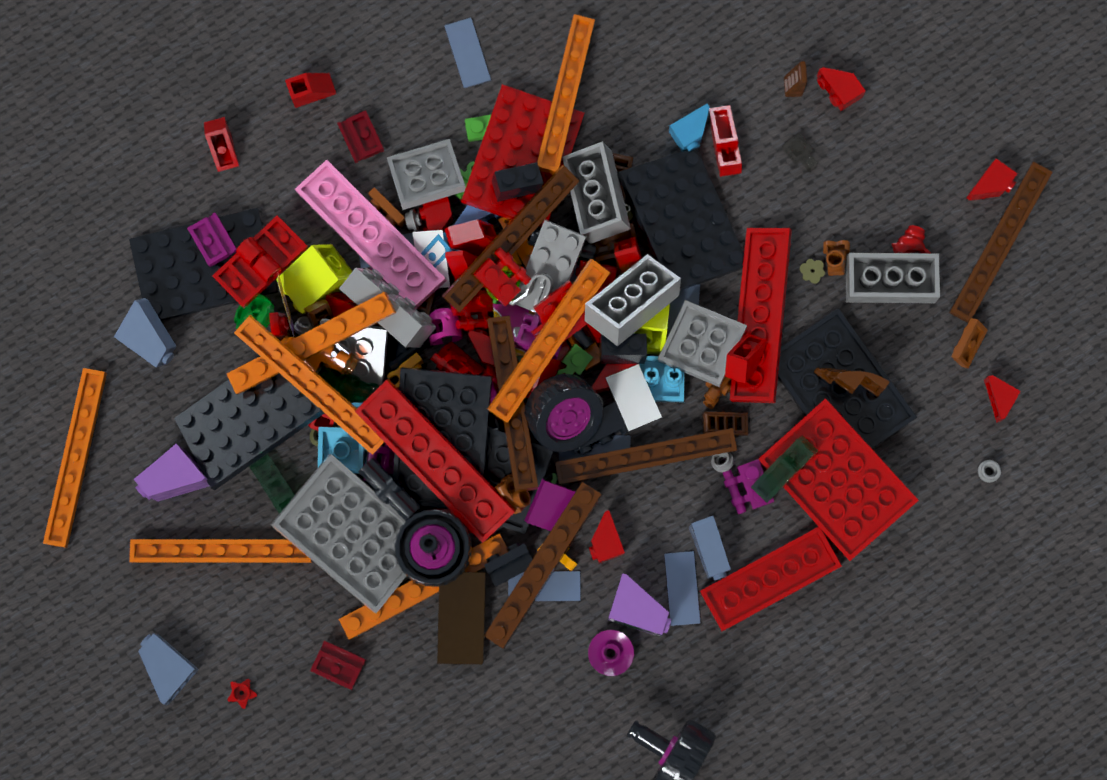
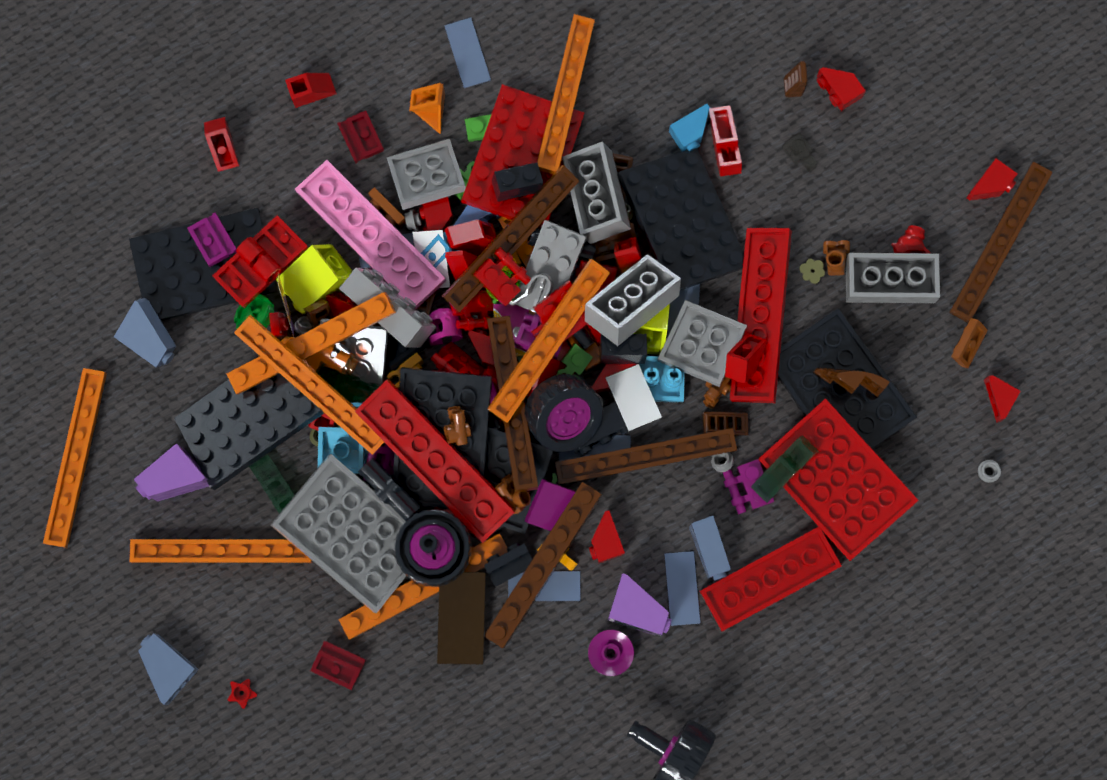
(429, 104): none -> orange slope
(458, 429): none -> dark orange plate

